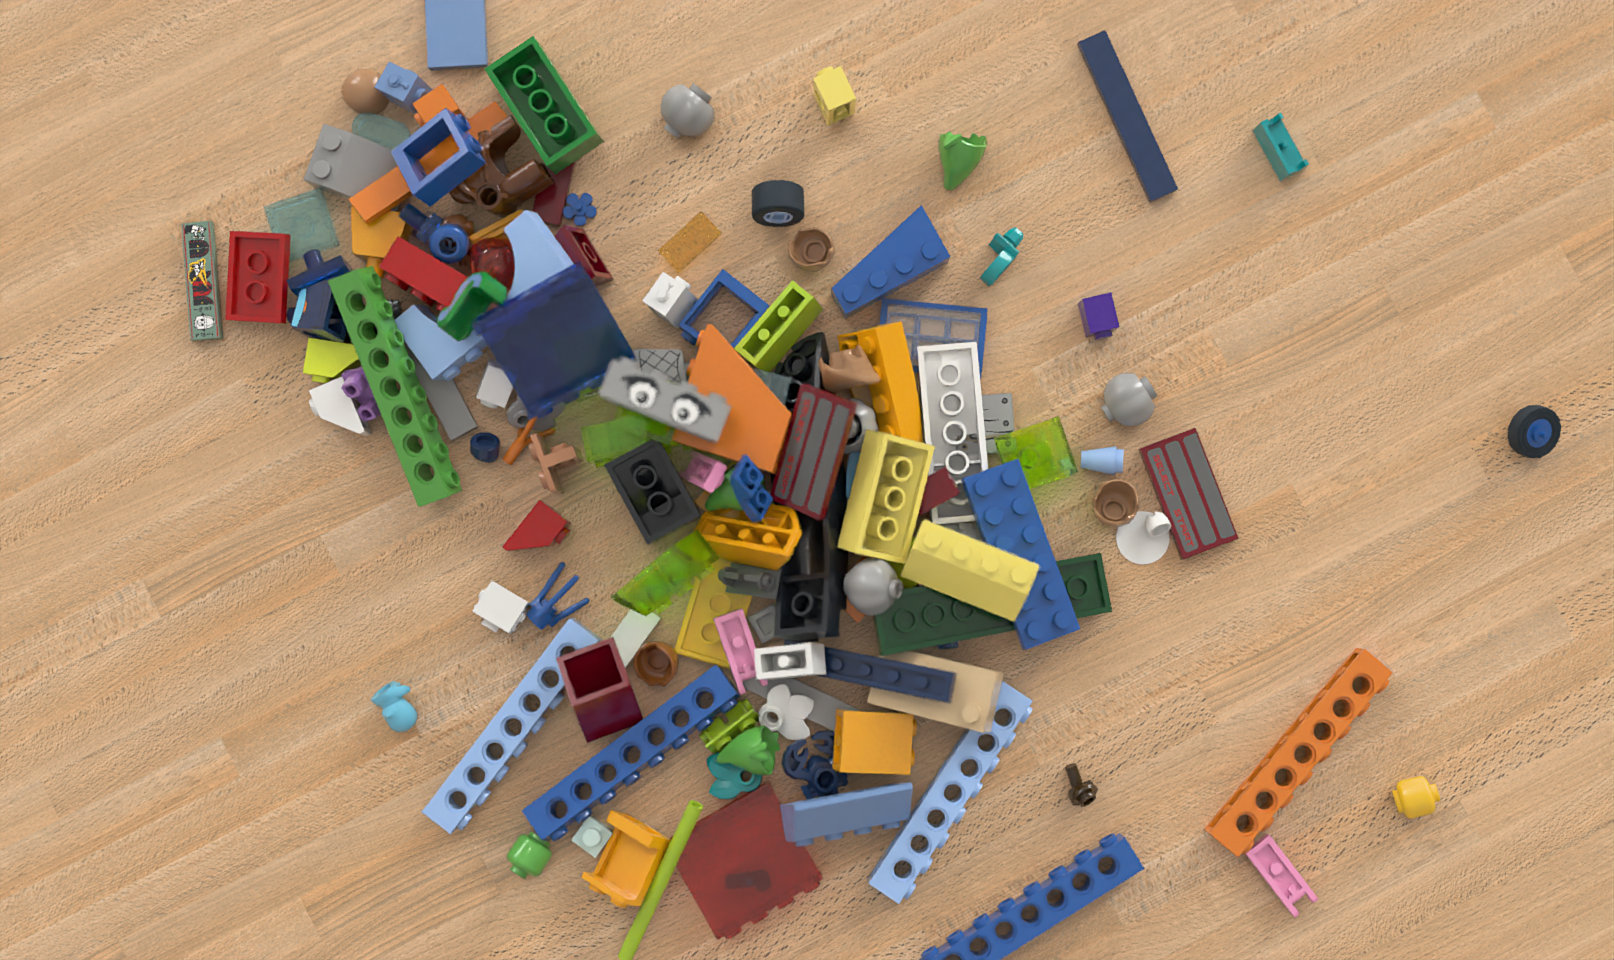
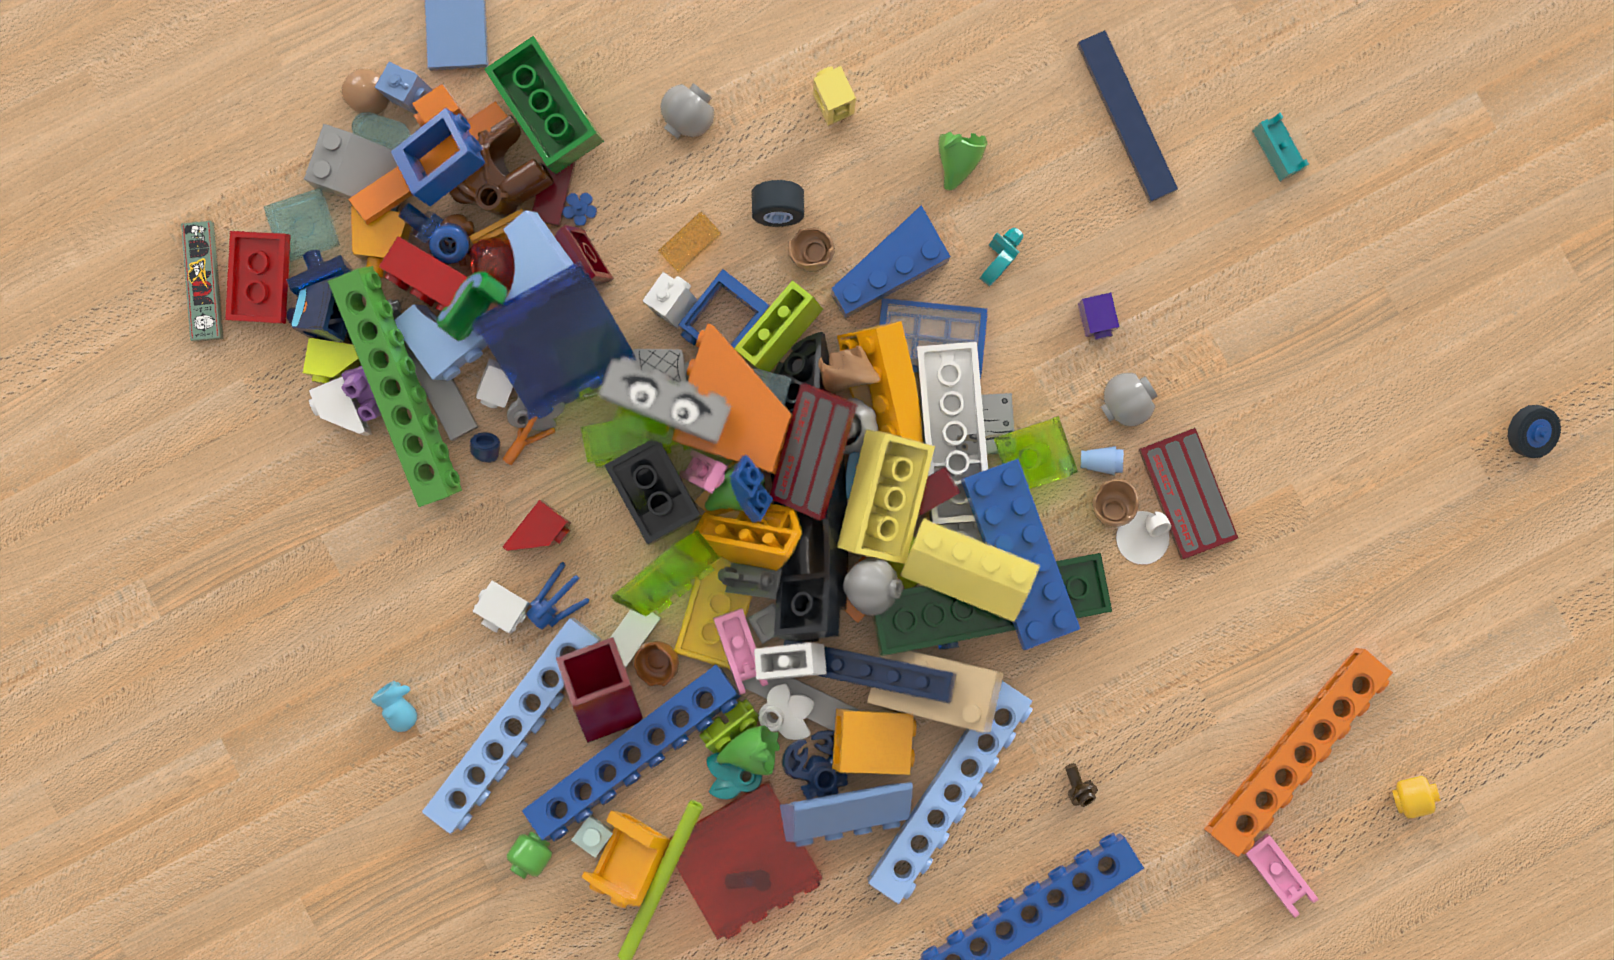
(559, 458): nougat bracket -> none

